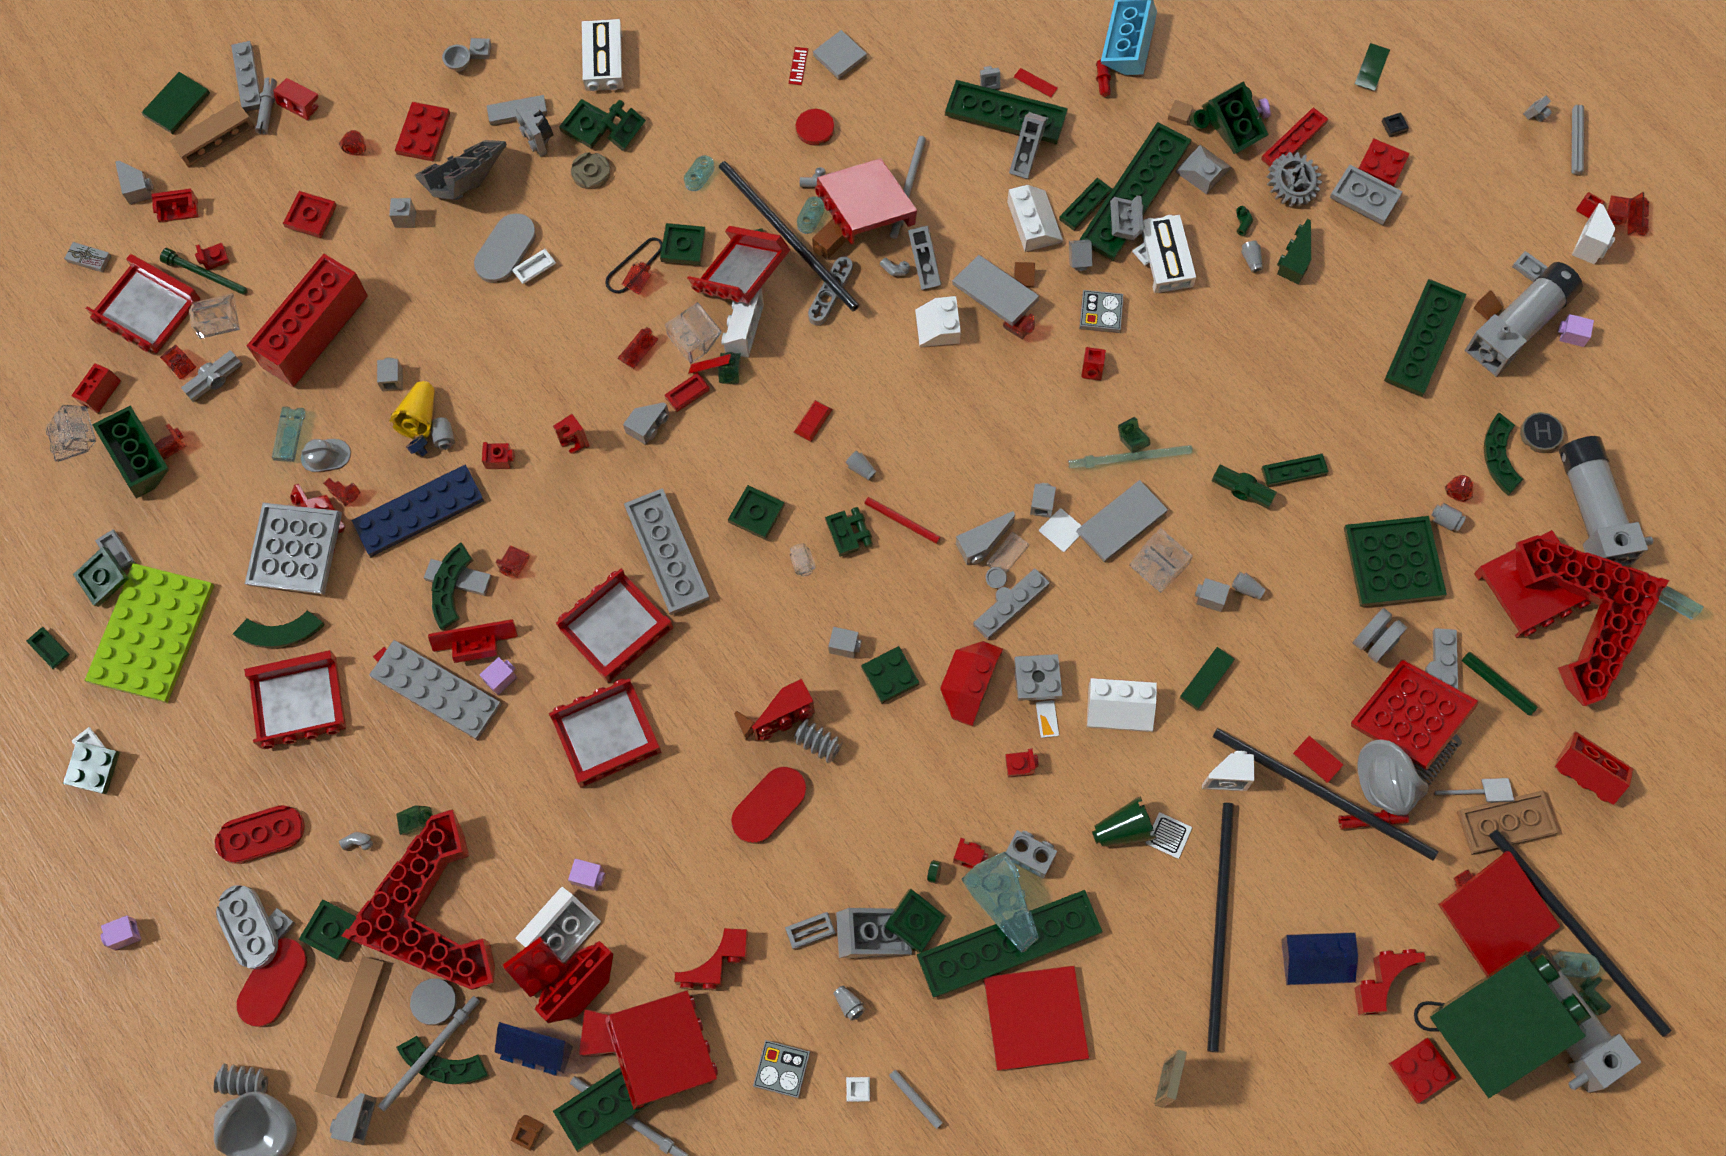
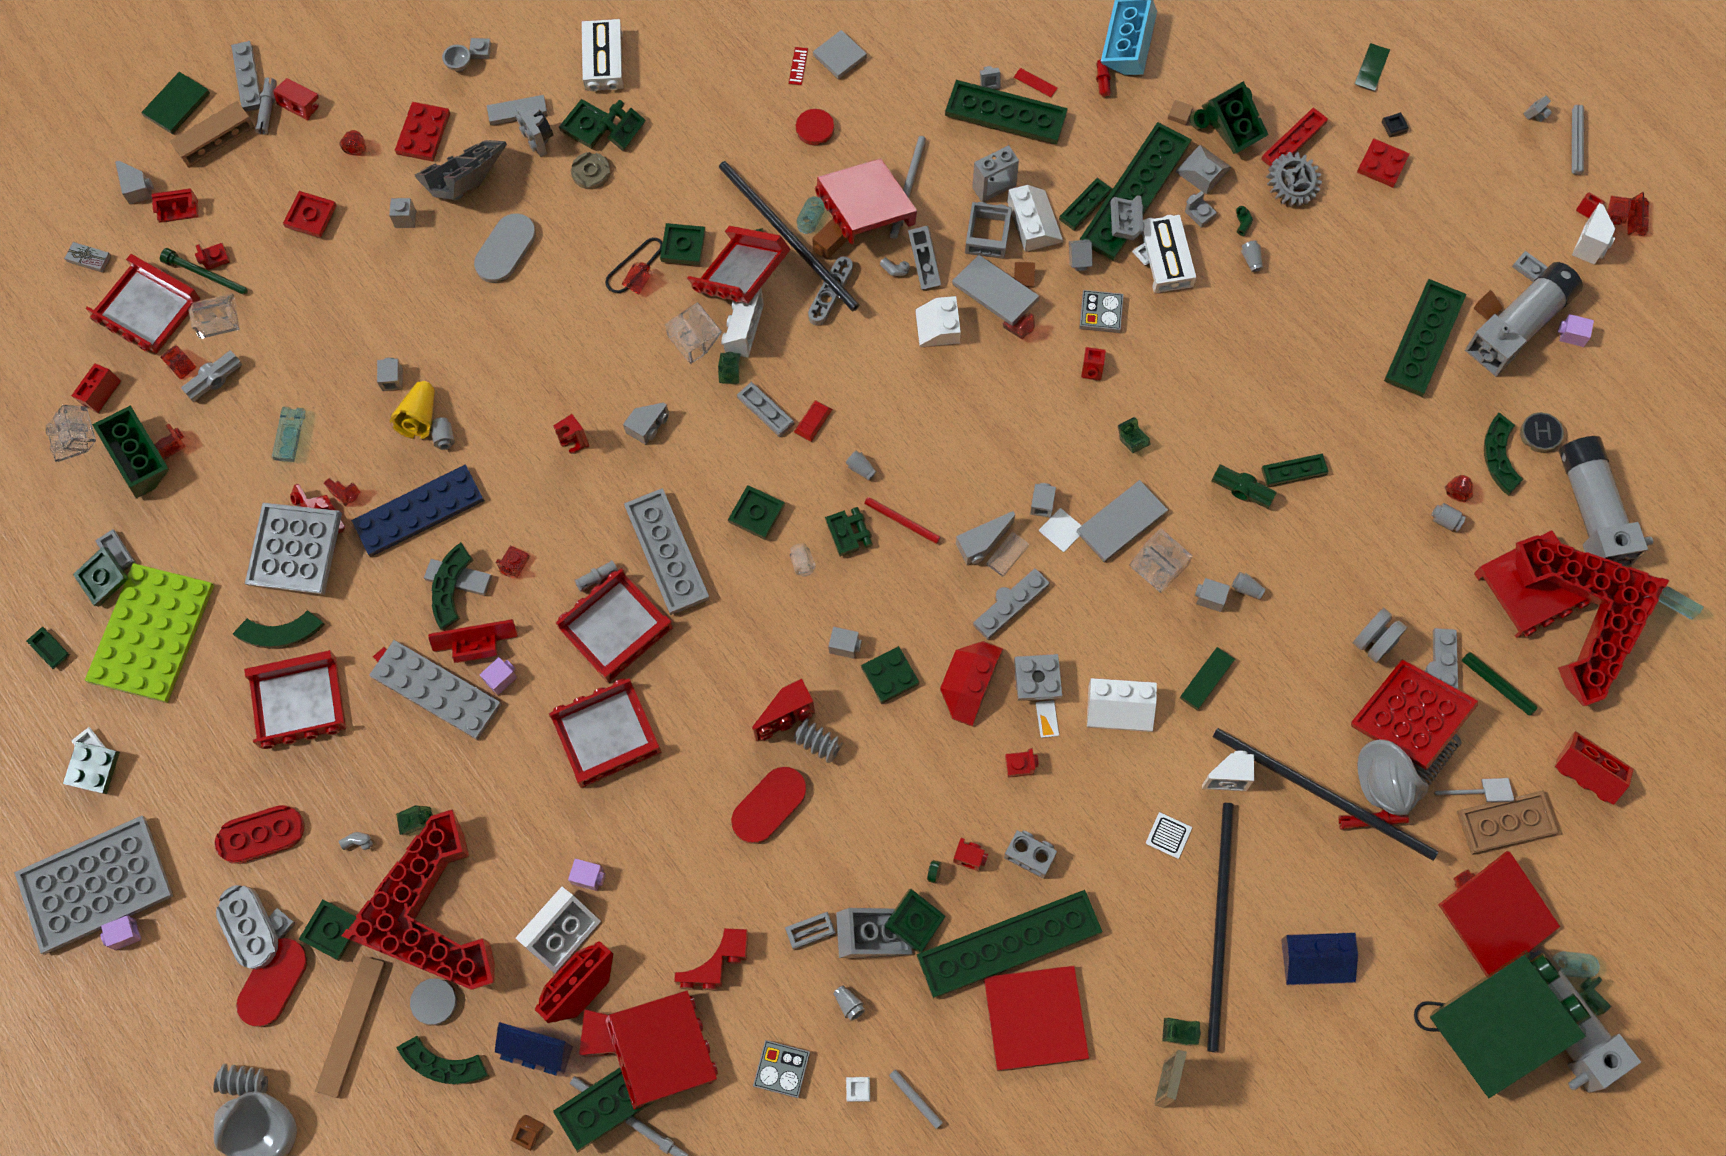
(93, 884): none -> light grey plate
(308, 320): red brick -> none
(325, 455): light grey piece -> none
(354, 1120): light grey slope -> none
(417, 445): dark blue tile -> none
(460, 1017): light grey bar -> none
(500, 461): red brick -> none
(534, 266): white tile -> none
(535, 967): red plate -> none
(595, 576): none -> light grey pin
(638, 348): clear red hinge -> none
(687, 392): red tile -> none
(701, 172): clear light blue plate -> none
(707, 364): red sticker -> none
(745, 724): dark orange slope -> none
(765, 409): none -> light grey tile
(812, 181): light grey arm -> none
(988, 247): none -> light grey window
(996, 577): light grey piece -> none
(997, 175): none -> light grey window
(999, 893): clear light blue wedge -> none
(1028, 144): light grey slope -> none
(1090, 461): clear light blue bar -> none
(1125, 826): dark green cone -> none
(1181, 1032): none -> clear green bracket
(1199, 210): none -> light grey bracket
(1264, 108): lavender tile -> none
(1298, 258): dark green slope -> none
(1318, 759): red hinge -> none
(1366, 194): light grey plate -> none
(1372, 996): red arch -> none
(1394, 561): dark green plate -> none
(1422, 1070): red plate -> none
(1585, 939): black piece -> none

